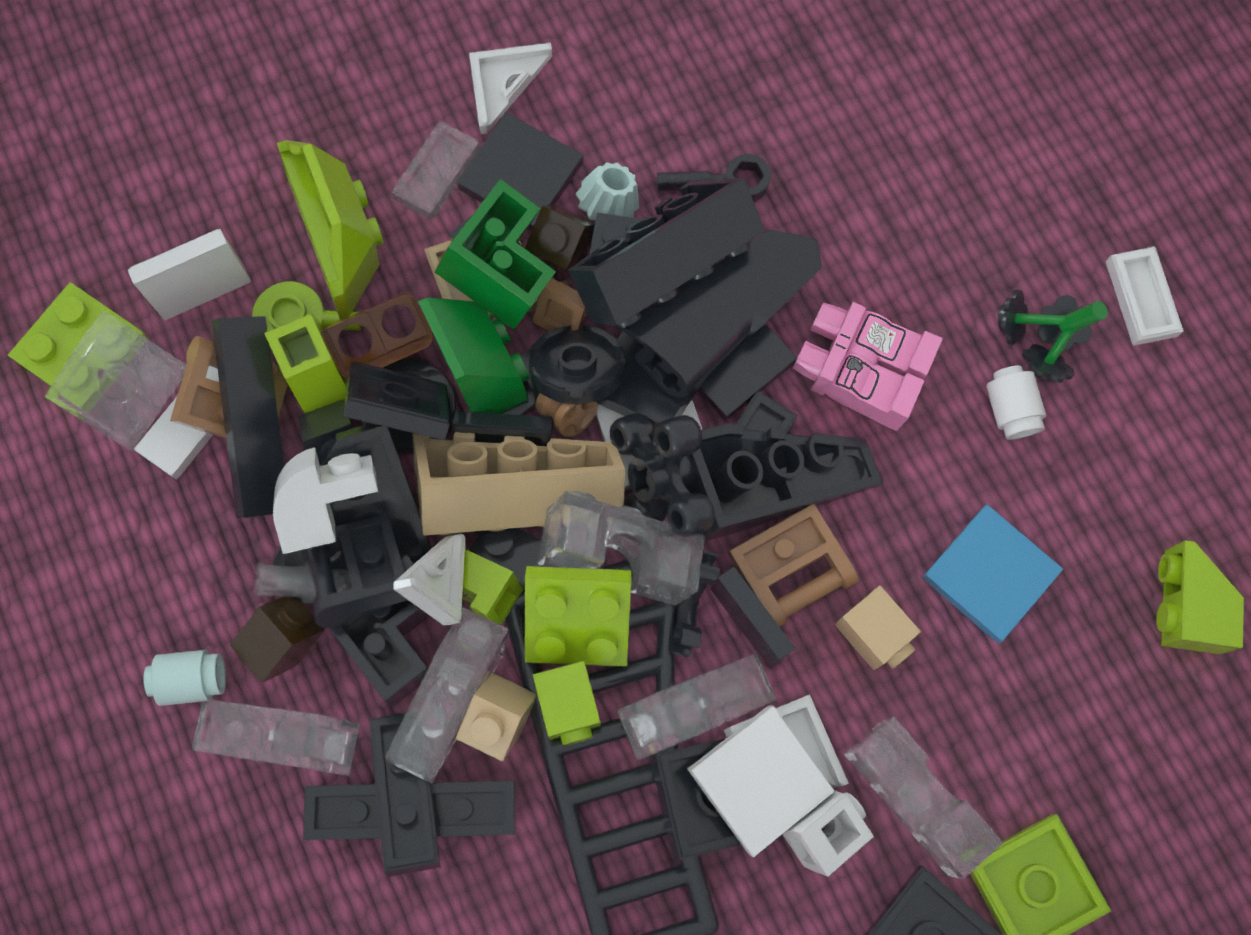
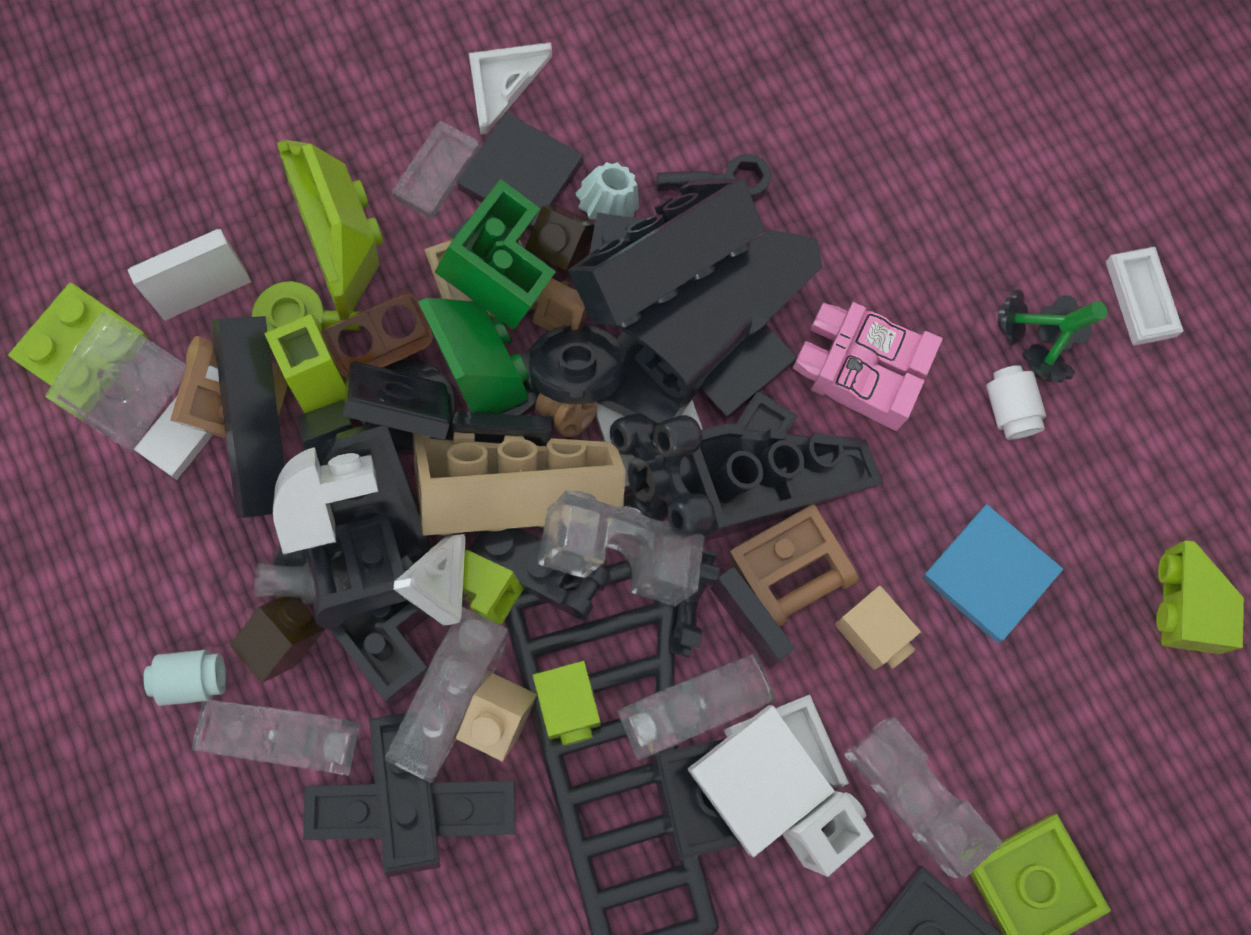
(577, 615): lime plate -> none

